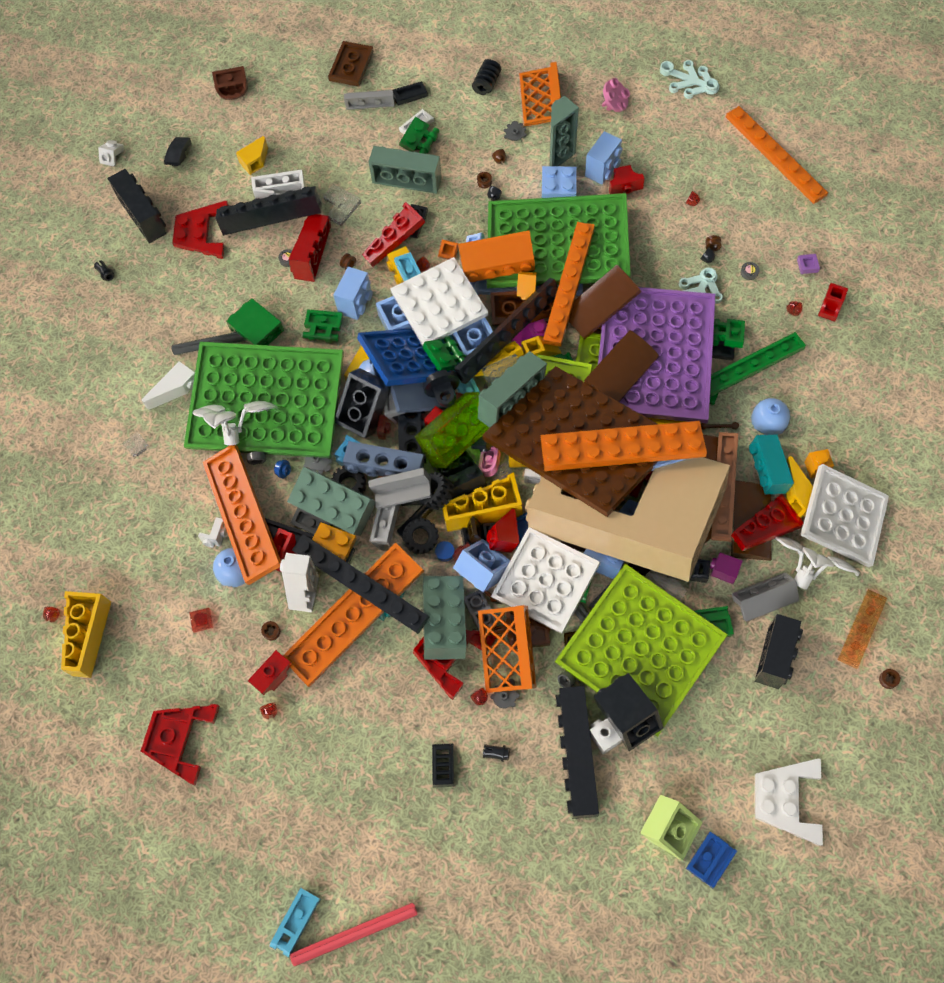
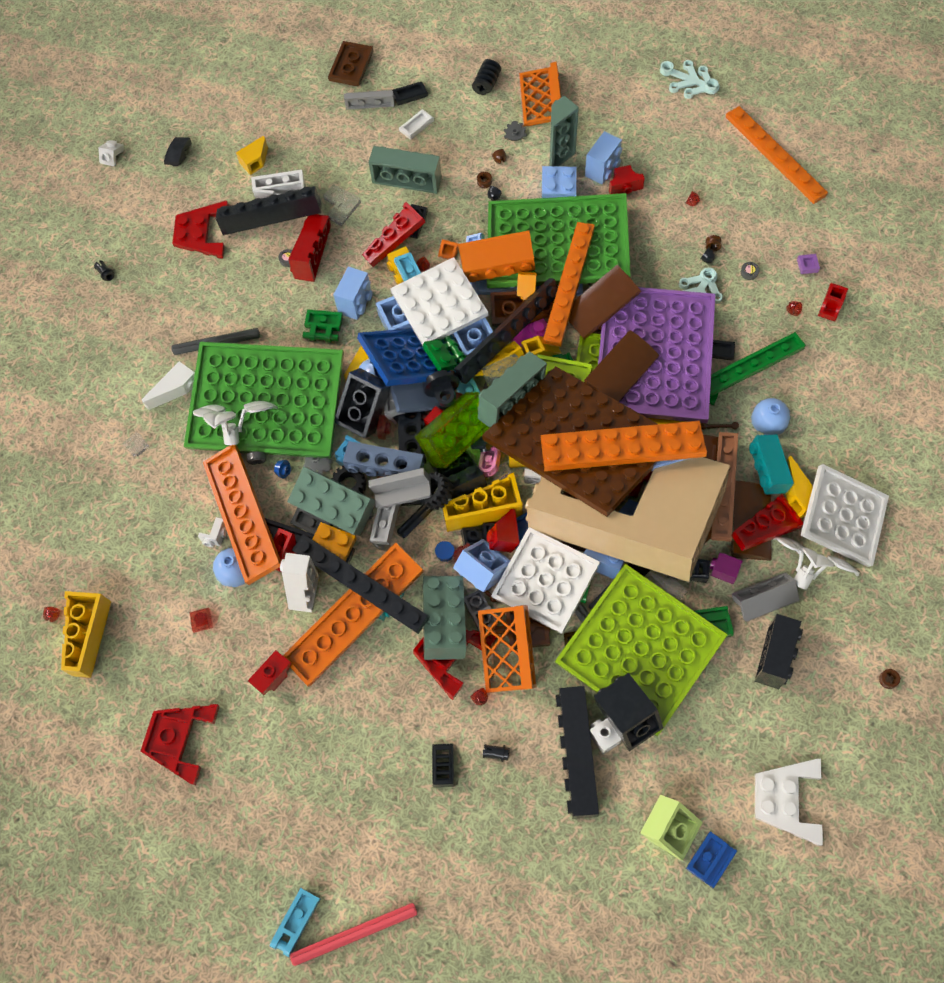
(138, 205): black brick -> none
(230, 83): copper slope -> none
(255, 324): green panel -> none
(265, 628): reddish brown bush -> none
(268, 709): clear red hinge -> none
(347, 261): reddish brown bush -> none
(414, 135): green plate -> none
(432, 536): black tyre -> none
(475, 530): dark brown slope -> none
(505, 698): dark grey piece -> none
(562, 679): dark grey hinge -> none
(615, 96): bright pink plate -> none
(733, 332): green plate -> none
(816, 459): light orange brick -> none
(862, 629): clear orange tile -> none

